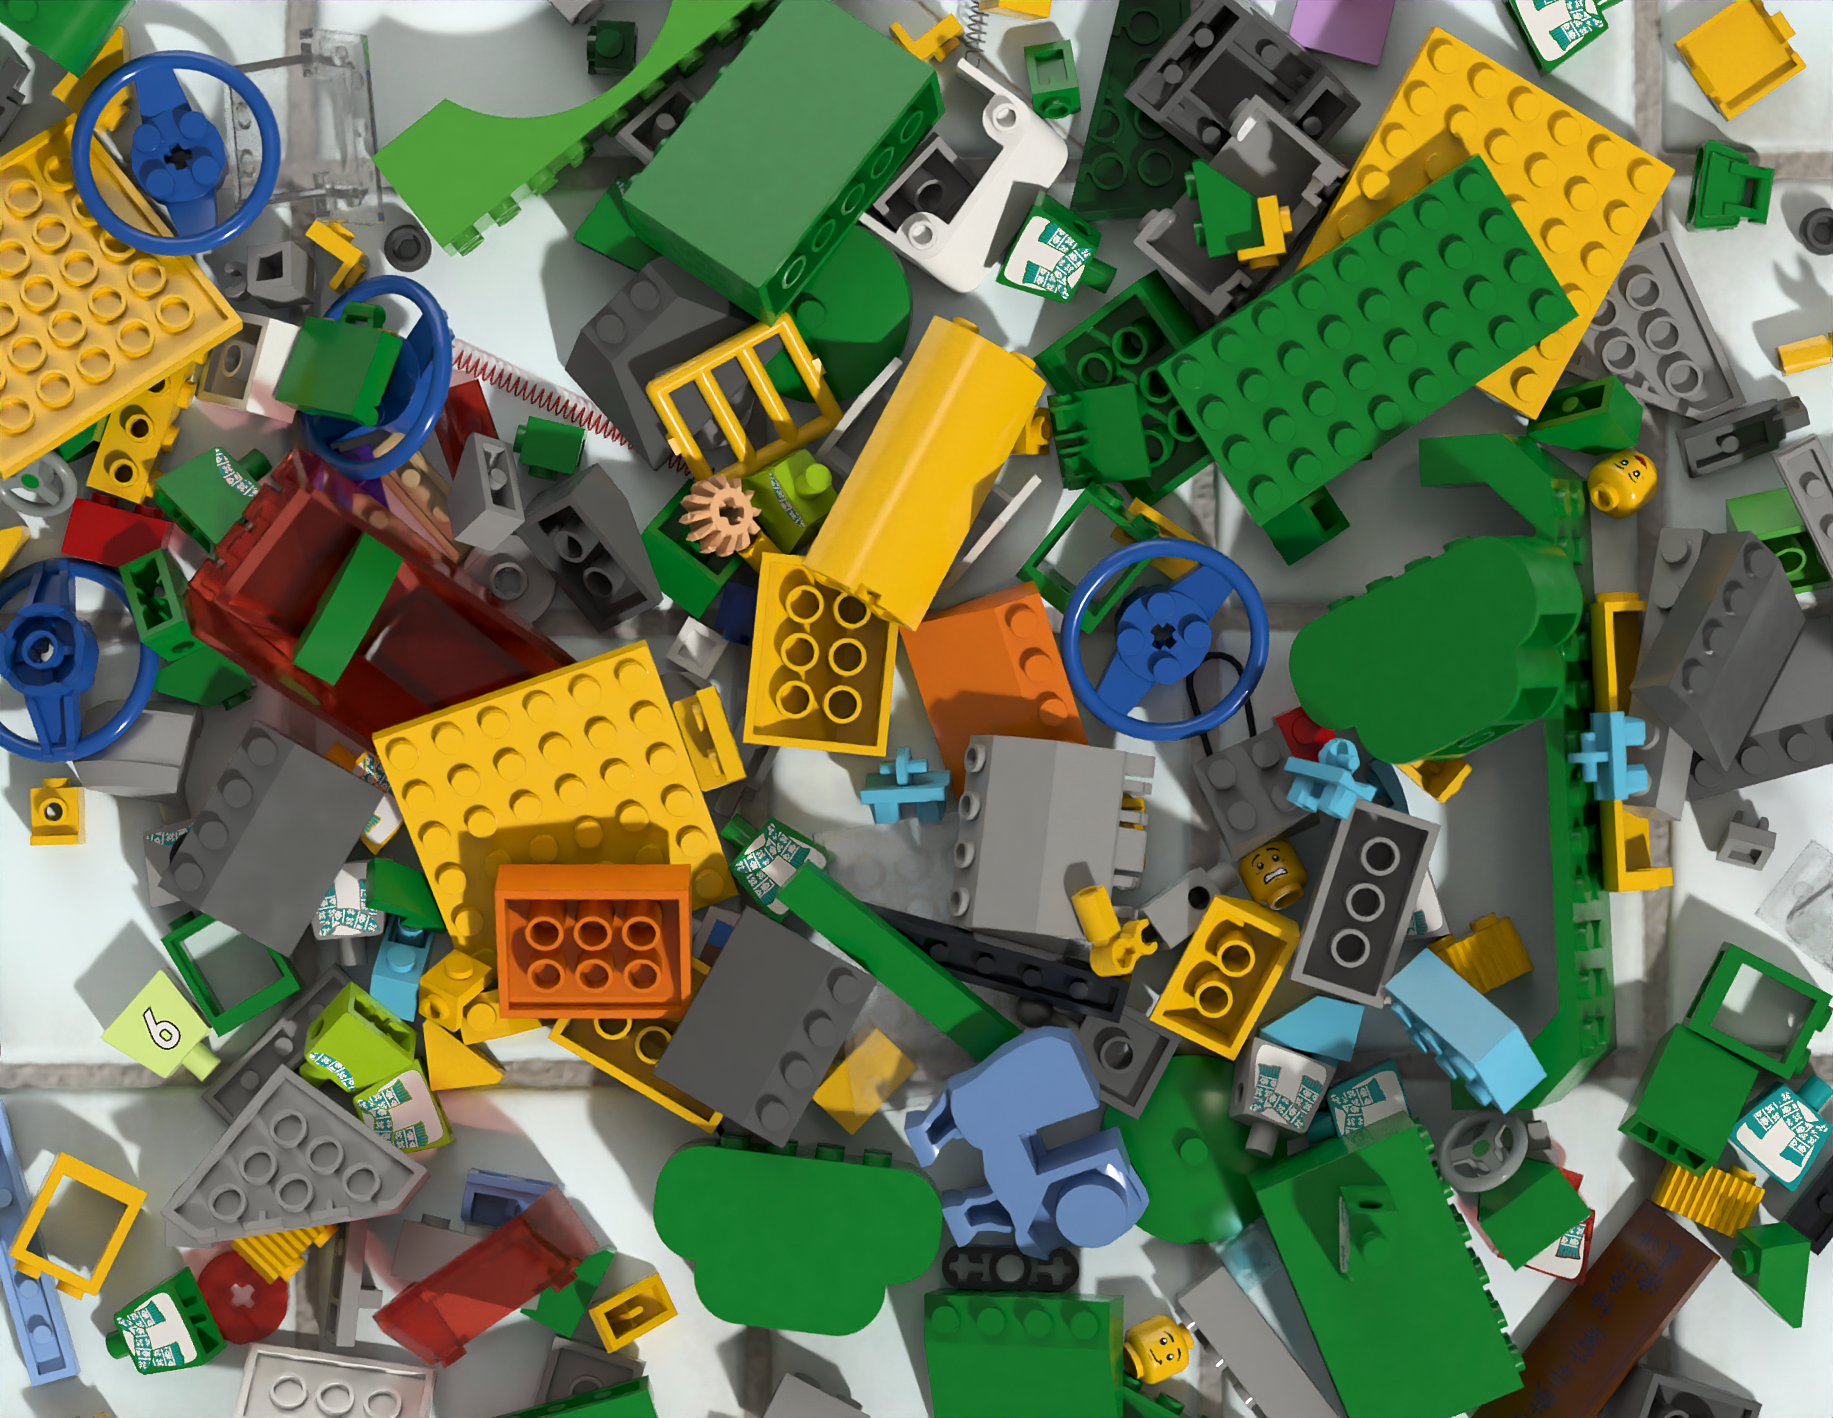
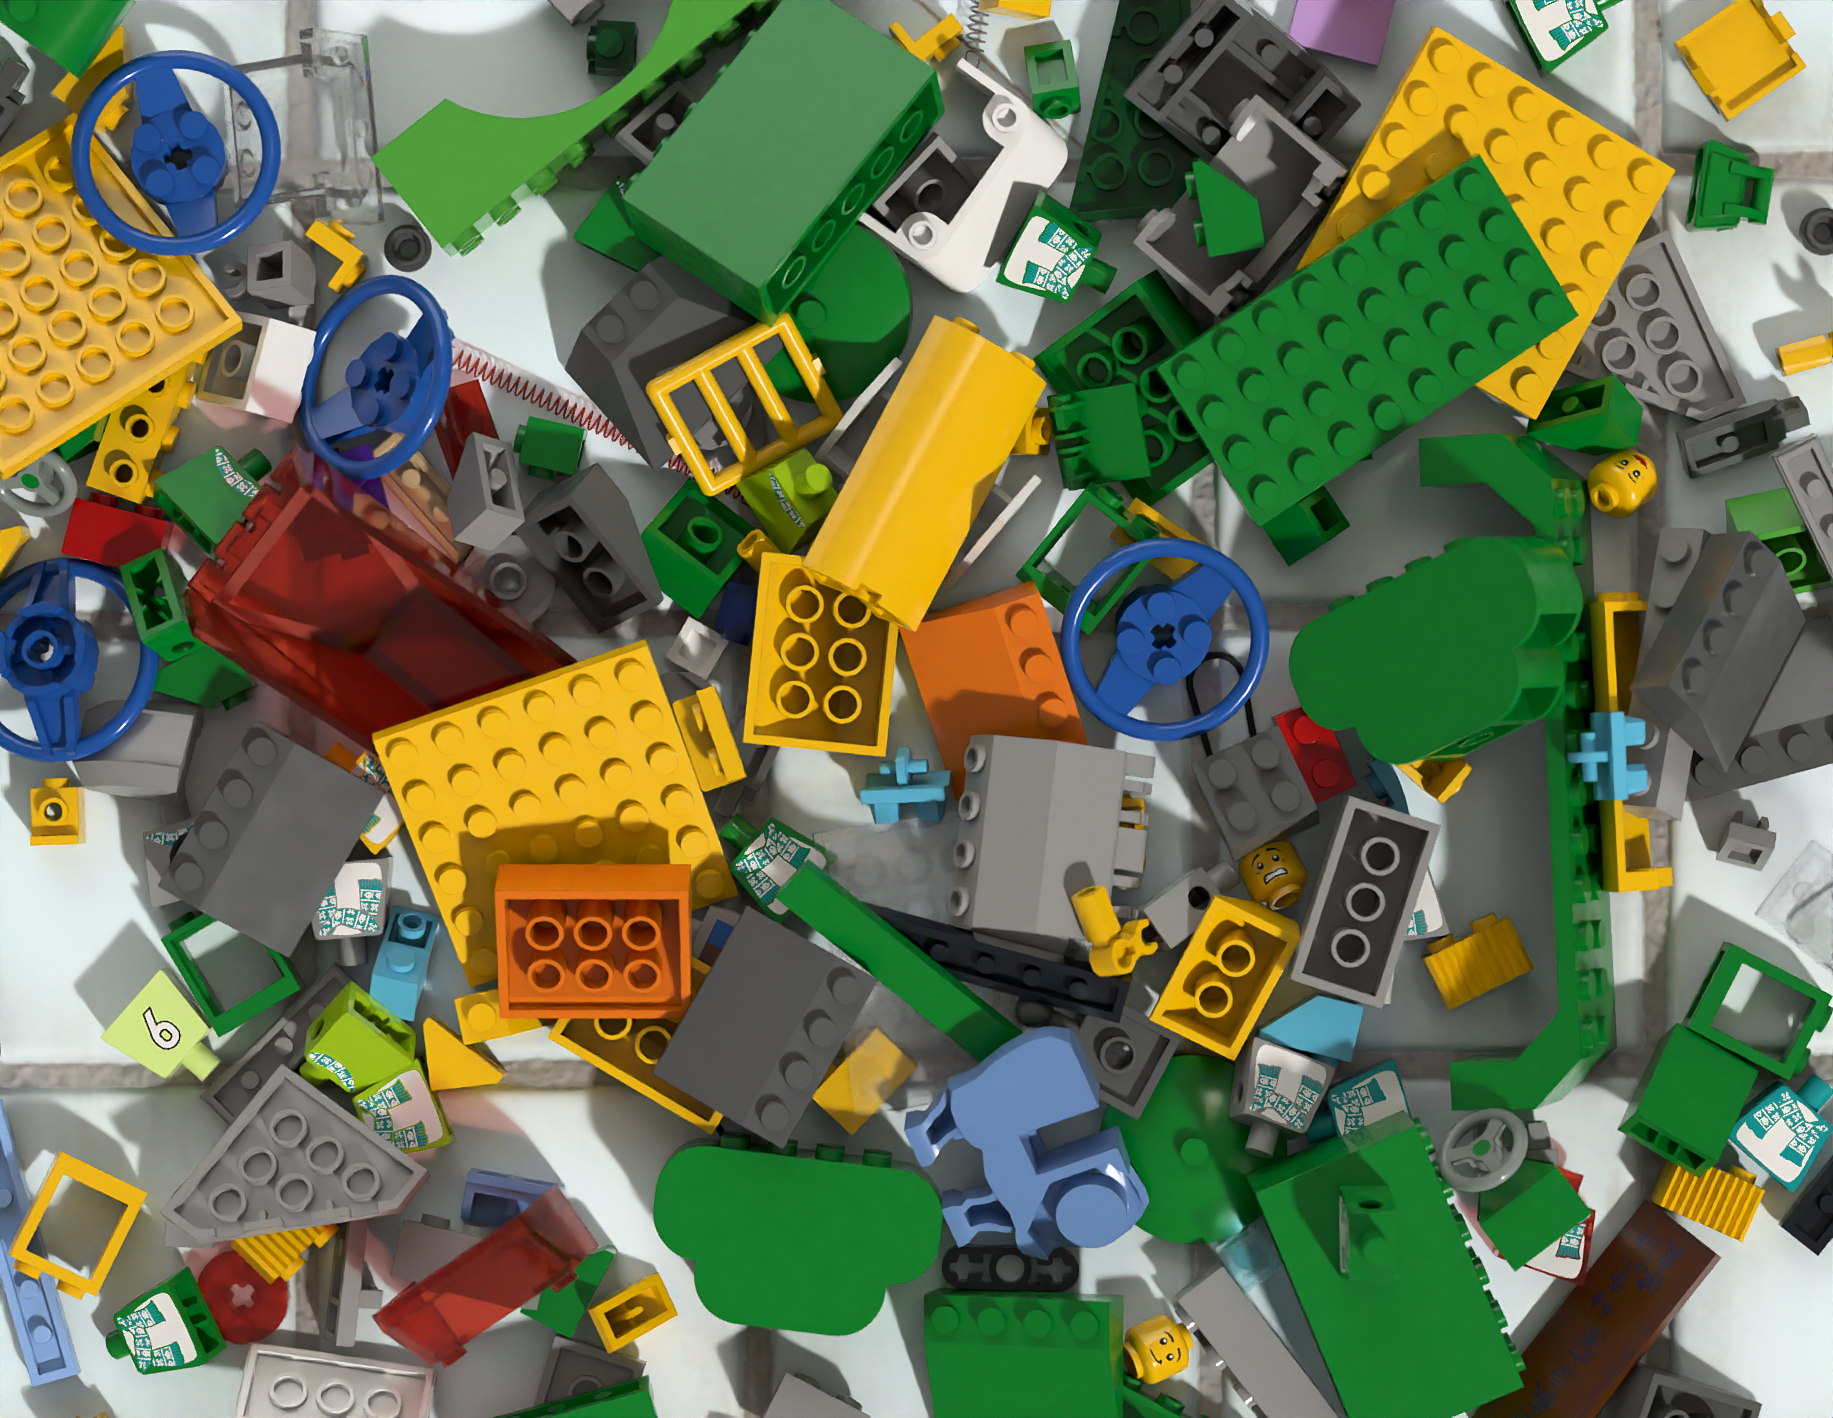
(341, 365): green piece -> none
(346, 609): green slope -> none
(404, 893): green slope -> none
(450, 987): yellow bracket -> none
(717, 498): light nougat gear -> none
(1275, 225): yellow bracket -> none
(1330, 782): medium azure hips -> none
(1464, 1032): medium azure brick -> none
(1774, 1267): green slope -> none

